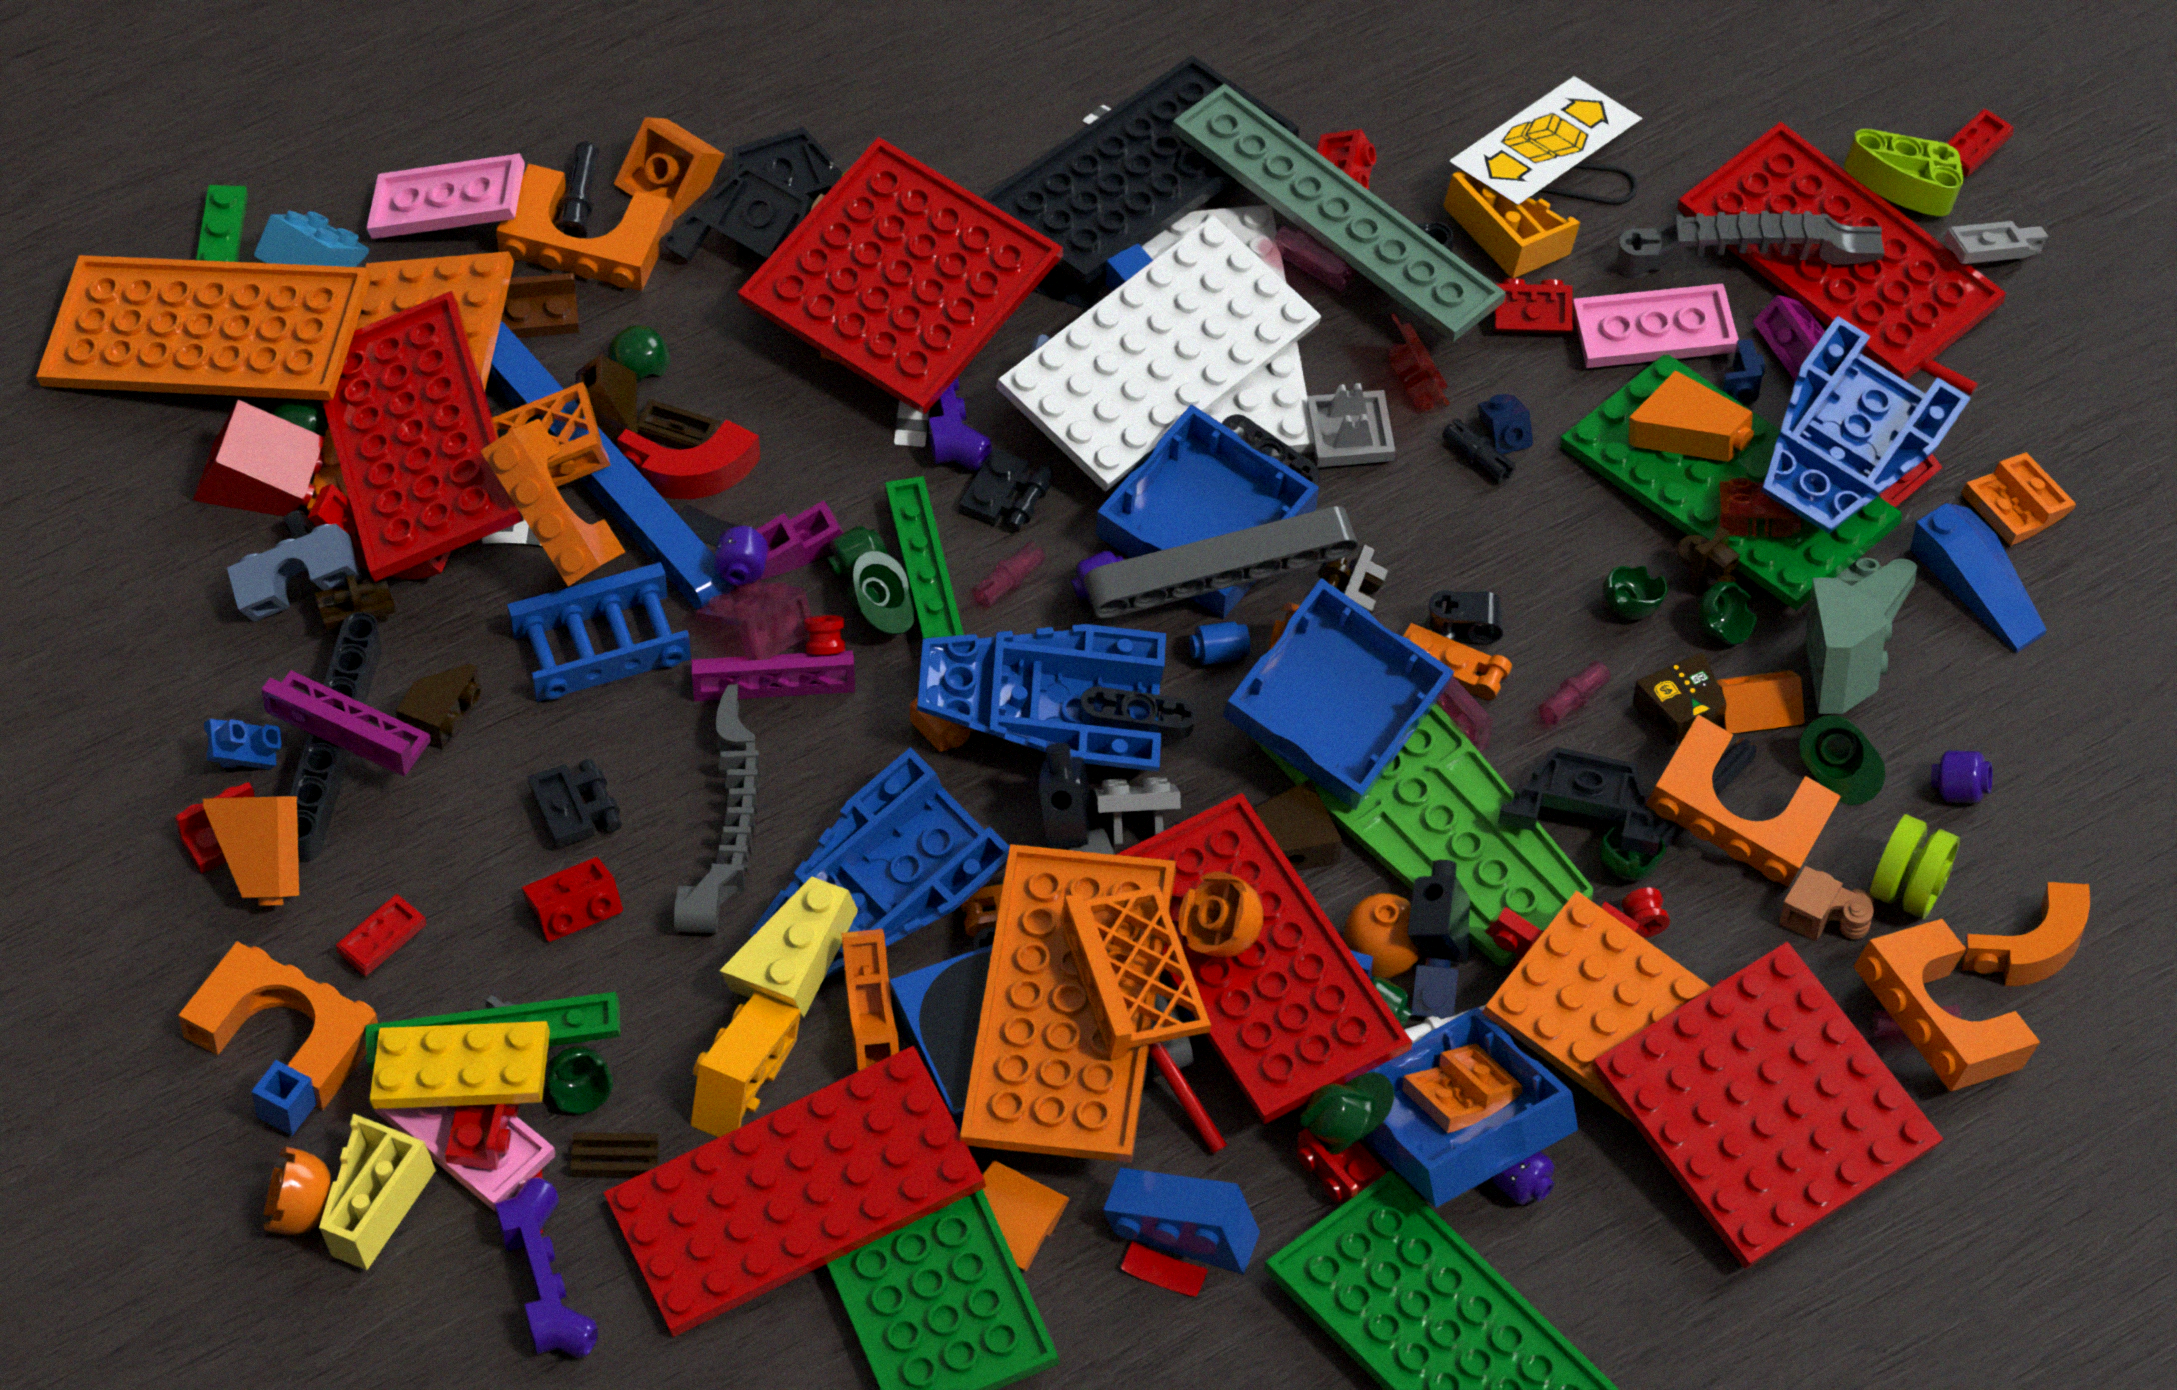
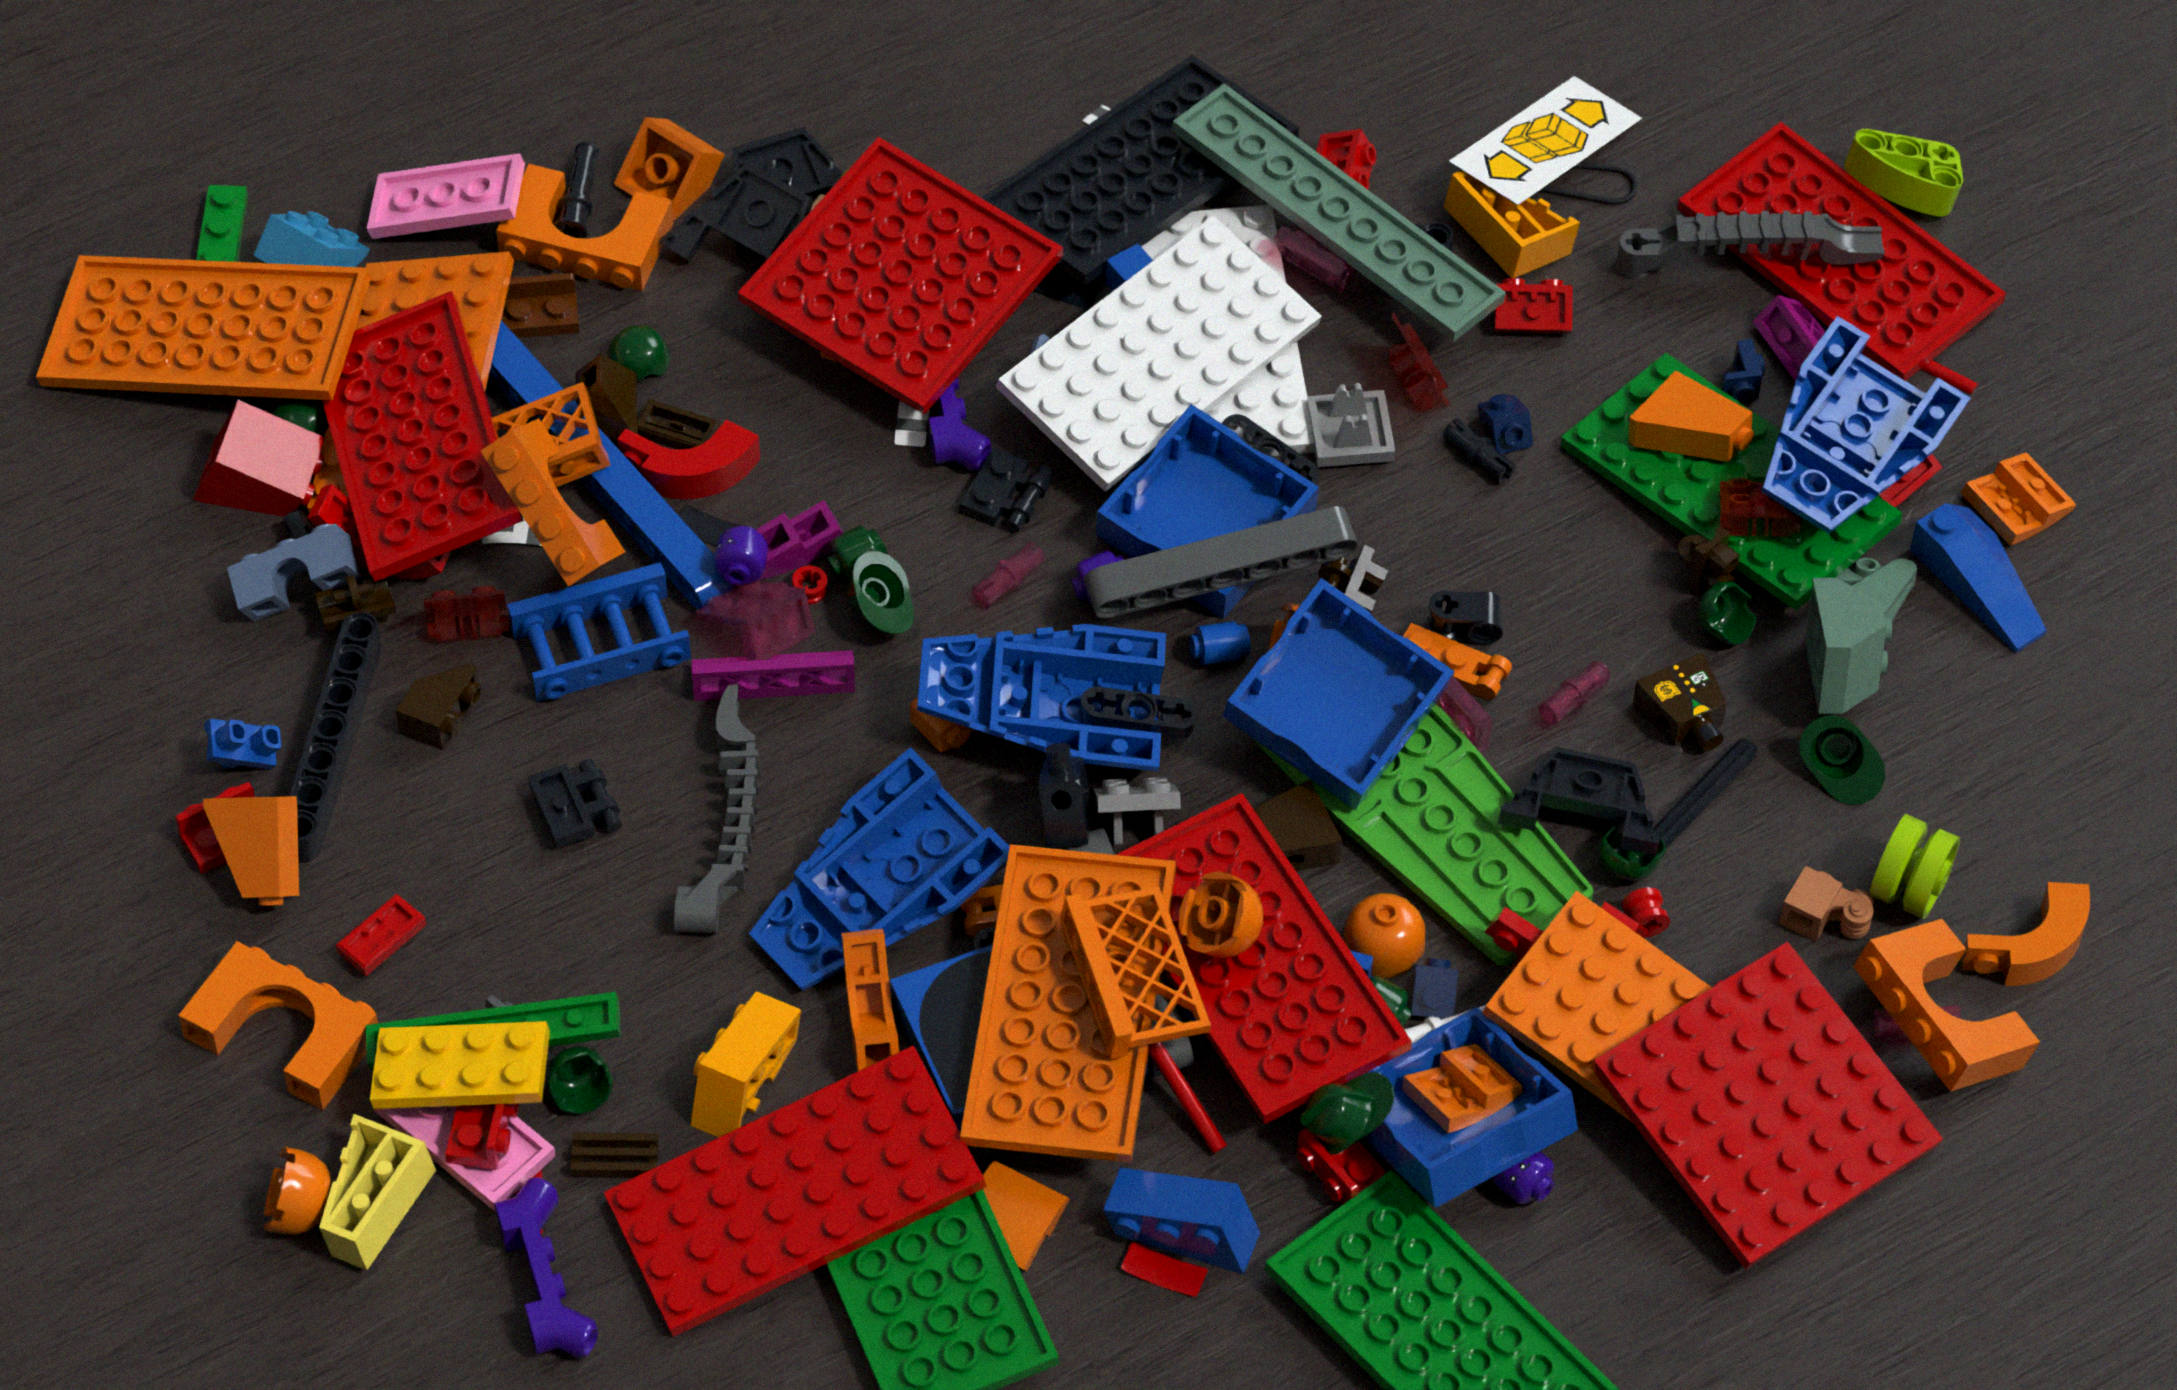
(284, 1097): blue brick -> none
(342, 728): magenta fence -> none
(483, 602): none -> clear red hinge
(573, 898): red bracket -> none
(794, 946): light yellow wedge -> none
(812, 574): none -> red bush
(824, 635): red wheel -> none
(923, 558): green plate -> none
(1440, 915): black torso -> none
(1634, 592): dark green hair -> none
(1655, 324): bright pink plate -> none
(1762, 701): orange panel -> none
(1771, 846): orange arch -> none
(1962, 776): dark purple head -> none
(1980, 140): red plate -> none
(1994, 241): light grey hinge -> none

